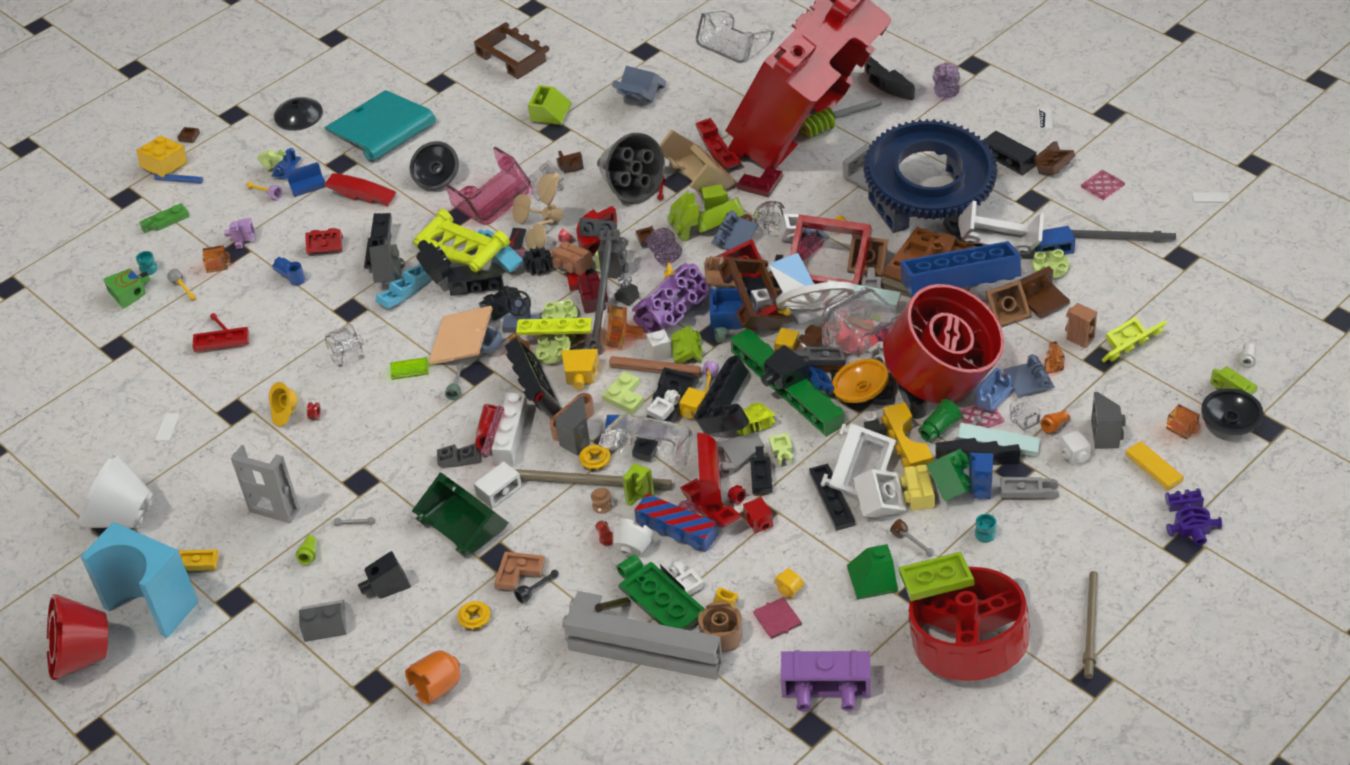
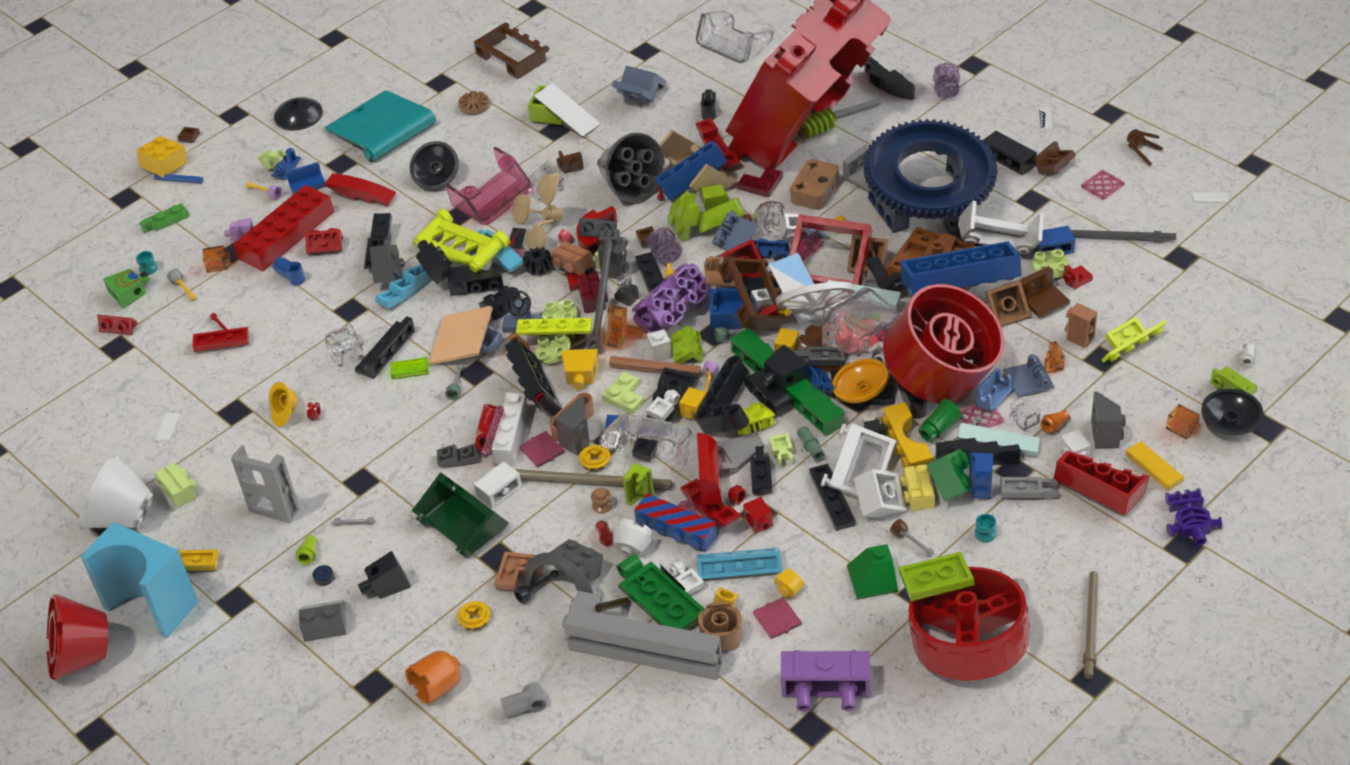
(116, 324): none -> red hinge
(176, 484): none -> yellowish green brick
(283, 228): none -> red brick
(323, 575): none -> tile
(386, 348): none -> black fence
(476, 104): none -> medium nougat wheel
(531, 699): none -> light grey piece
(541, 449): none -> clear pink piece
(567, 109): none -> white sticker
(574, 559): none -> dark grey piece
(649, 270): none -> black plate
(681, 175): none -> blue brick
(708, 104): none -> black piece
(739, 563): none -> medium azure fence
(772, 396): none -> black beam
(776, 247): none -> blue hinge
(810, 443): none -> sand green pin
(814, 184): none -> medium nougat axle
(884, 281): none -> black bracket
(1076, 277): none -> red bracket
(1101, 482): none -> red wedge
(1136, 138): none -> reddish brown plant

